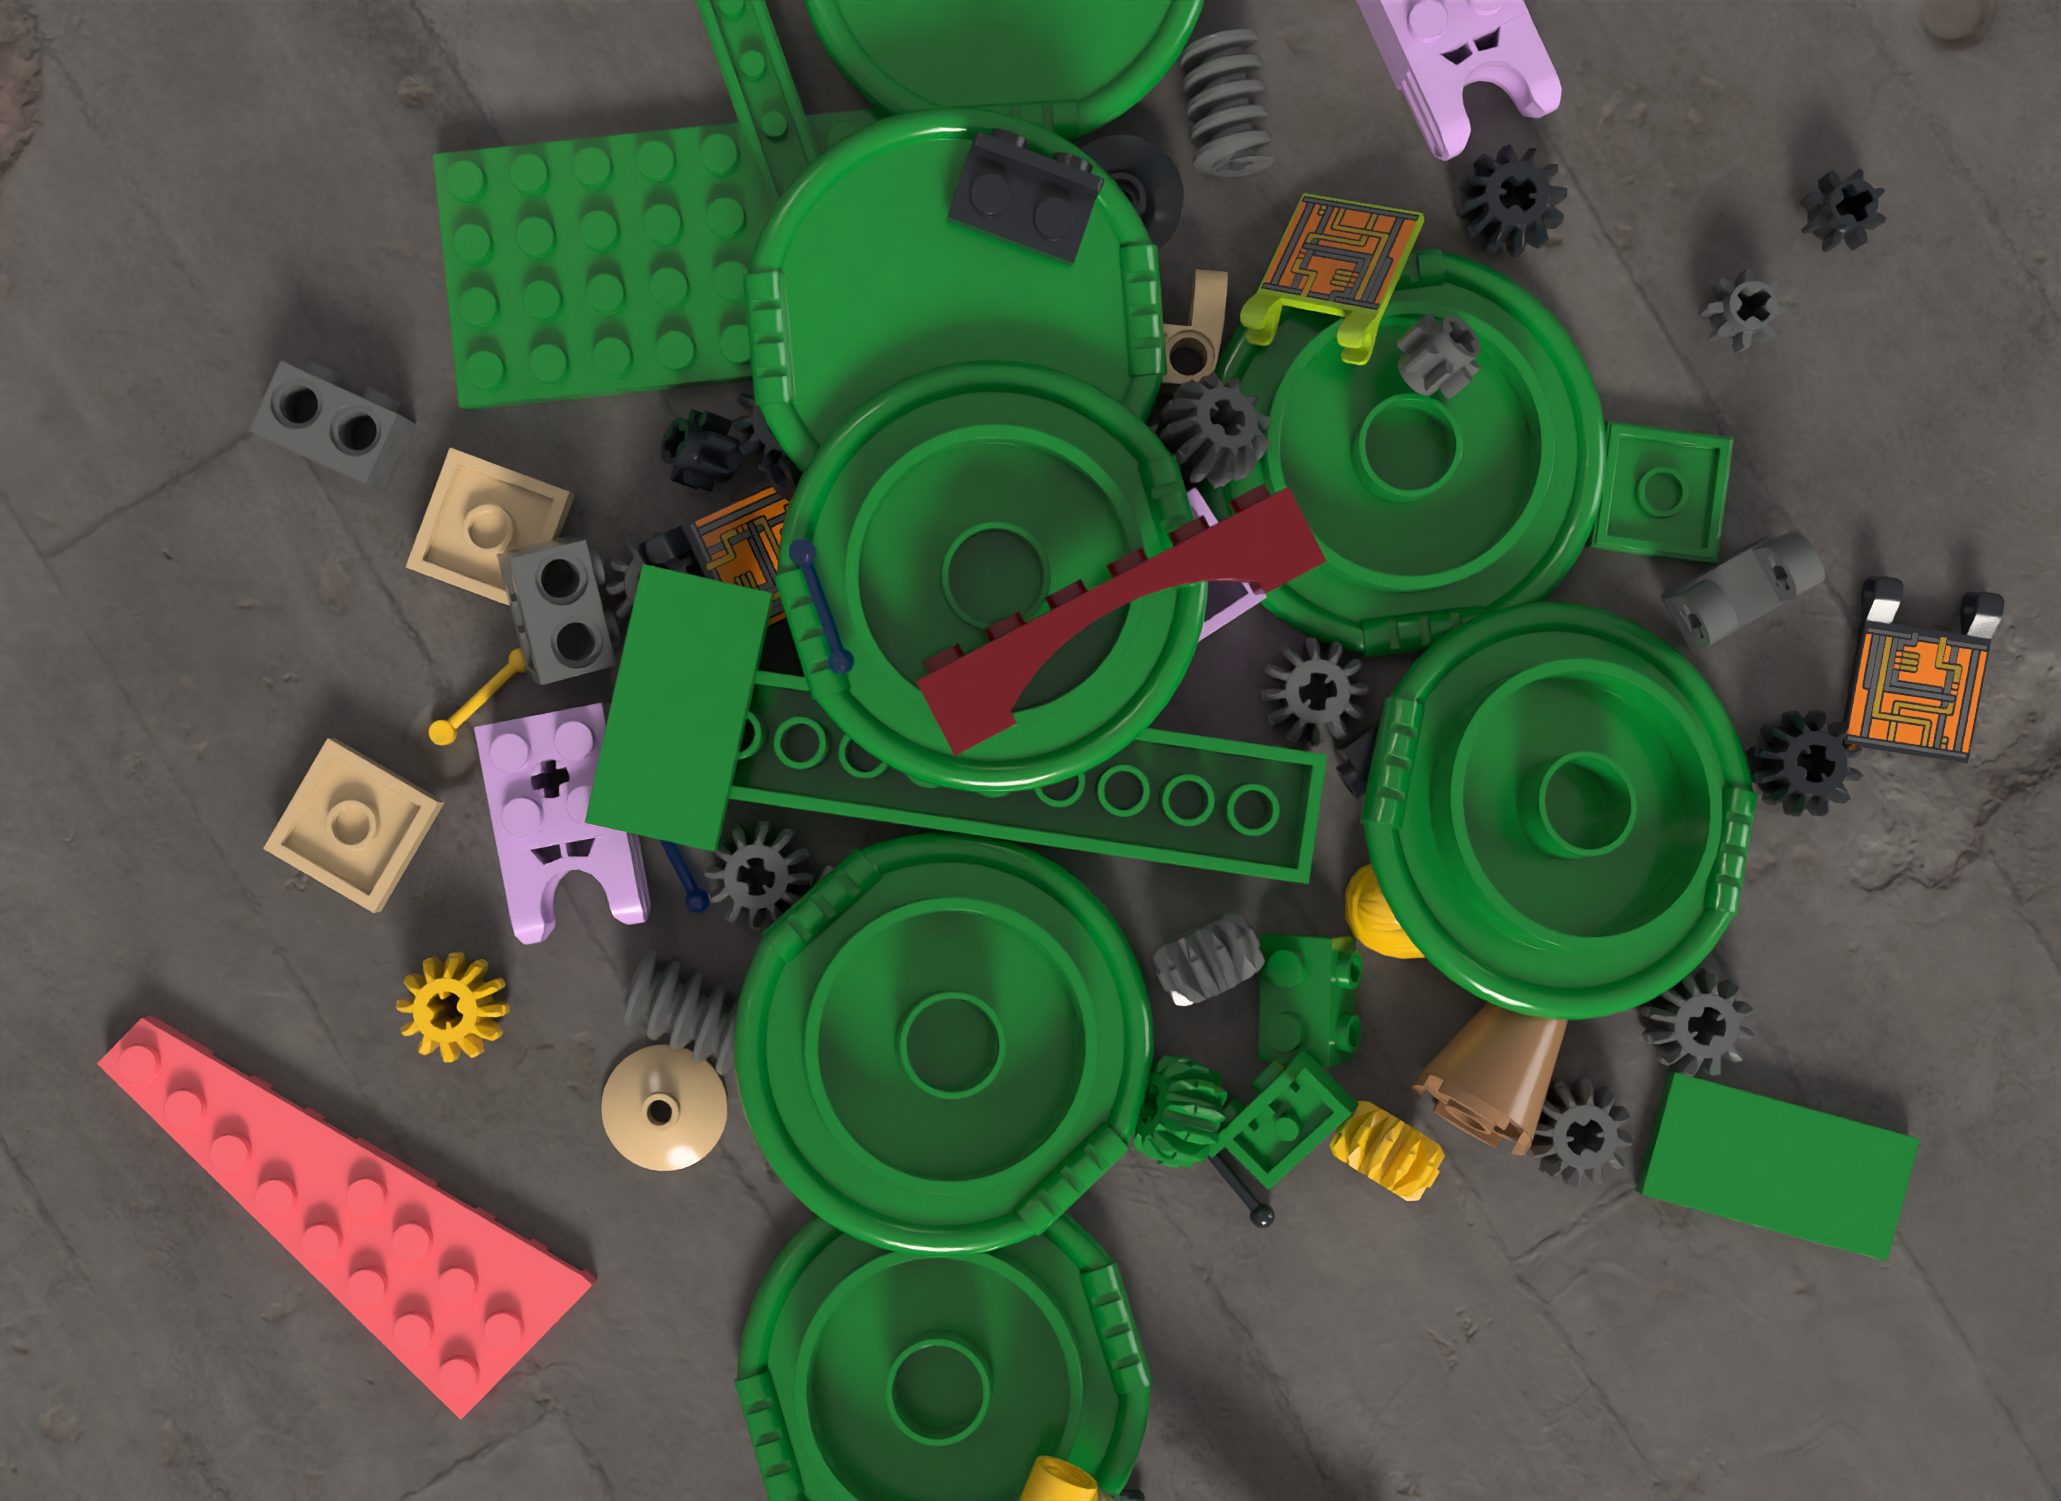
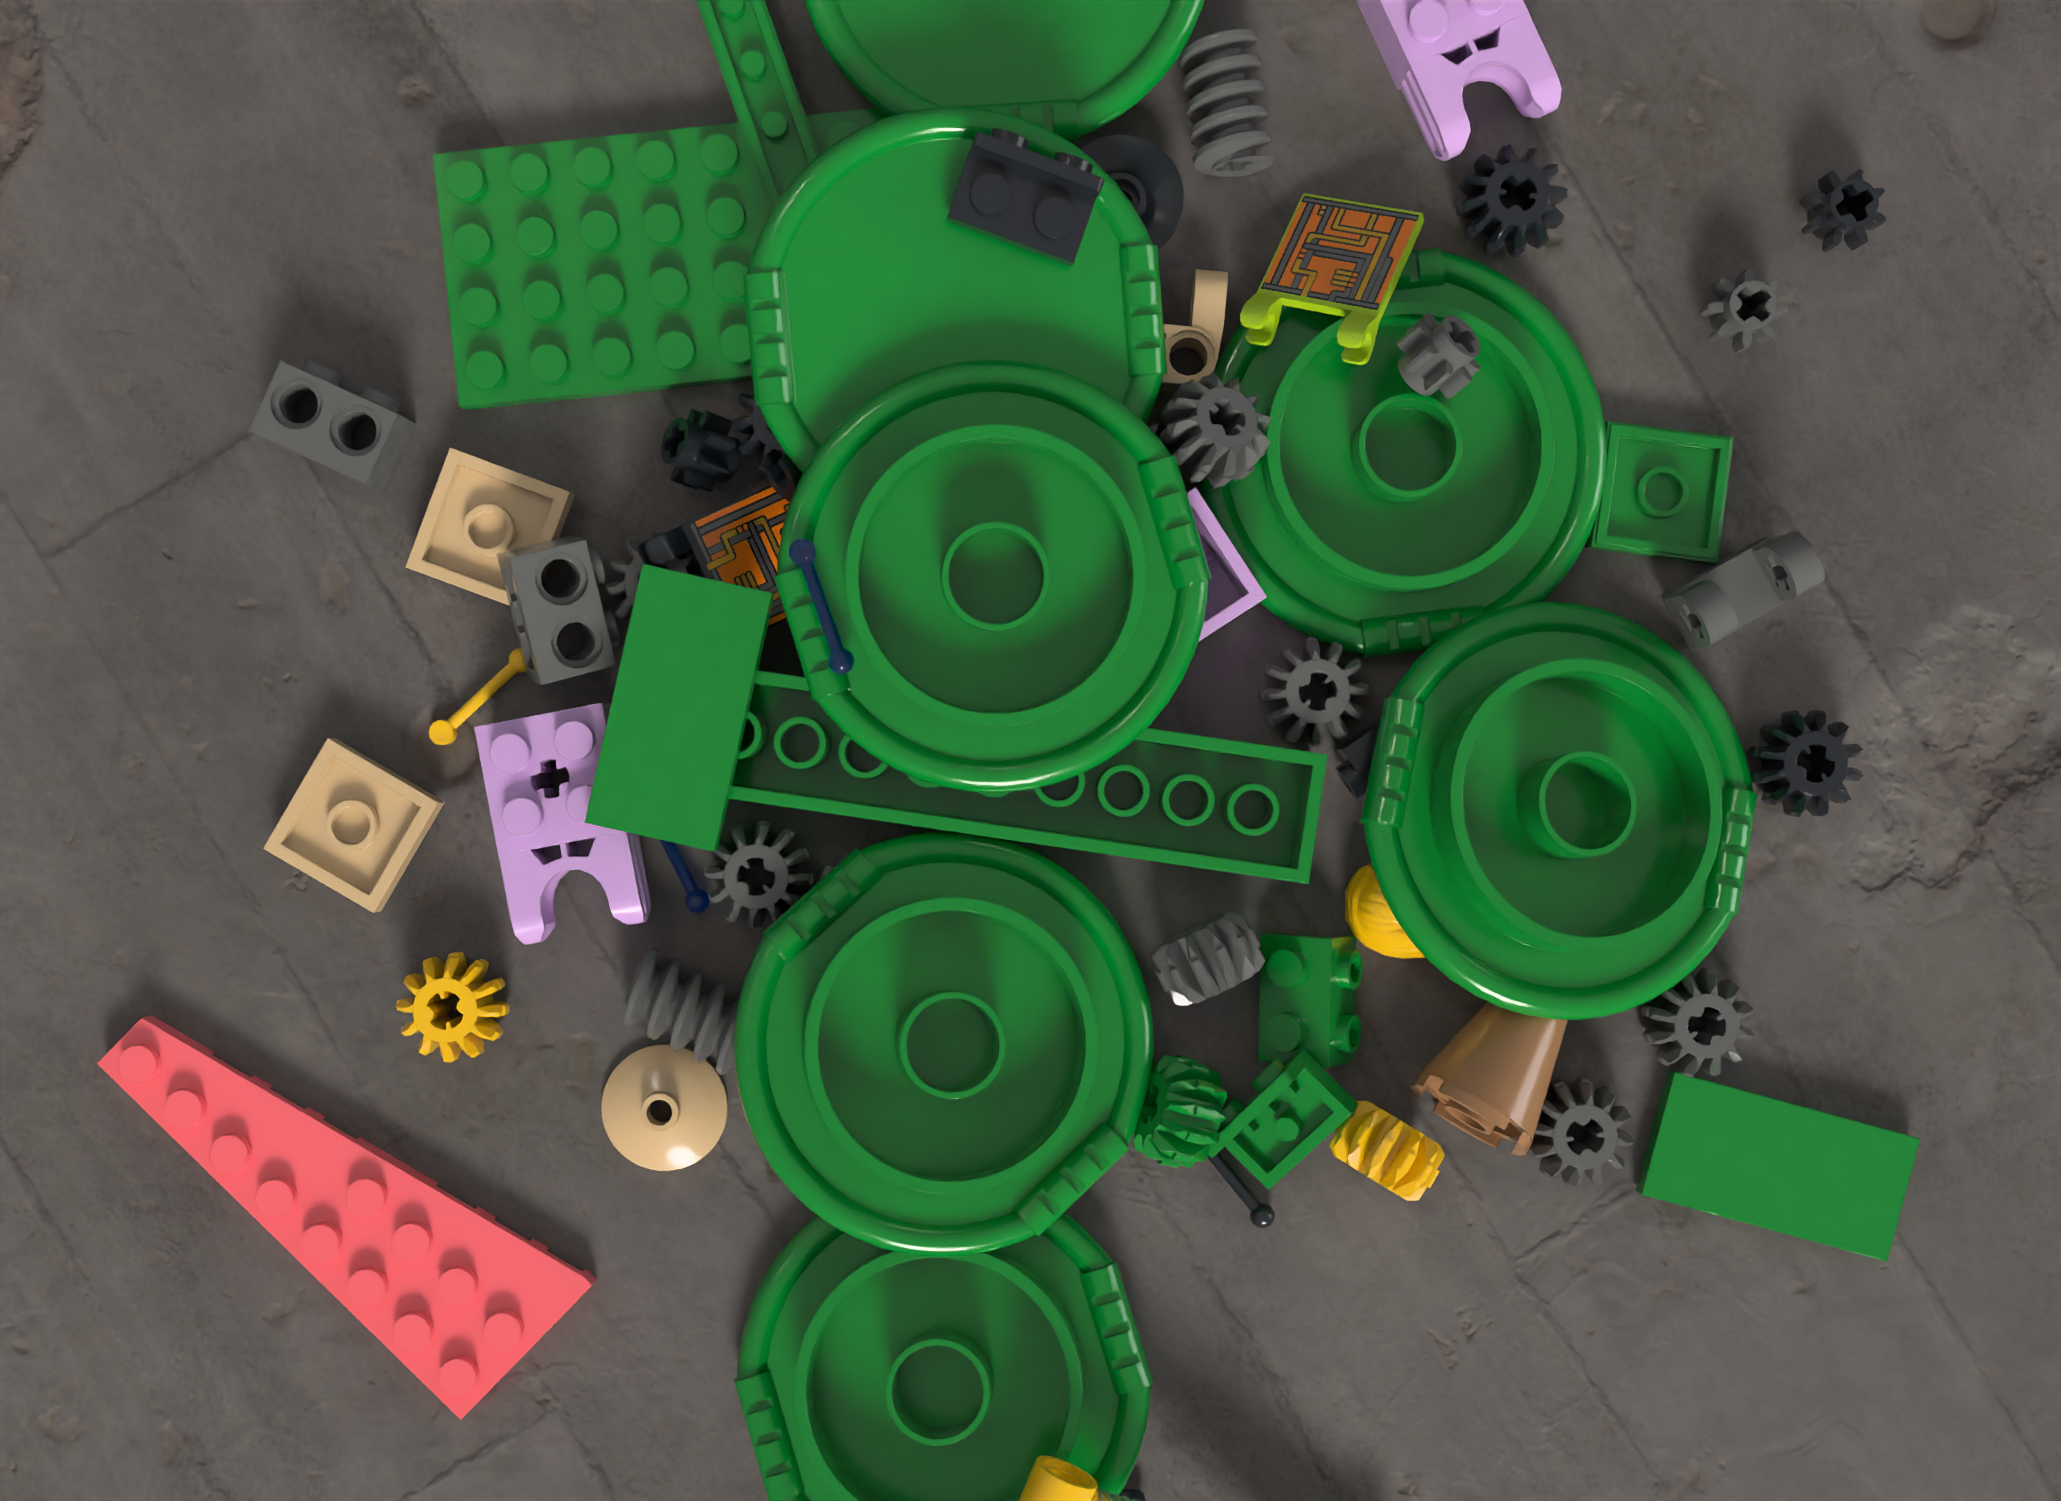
(1258, 545): dark red arch -> none
(1914, 684): flag -> none

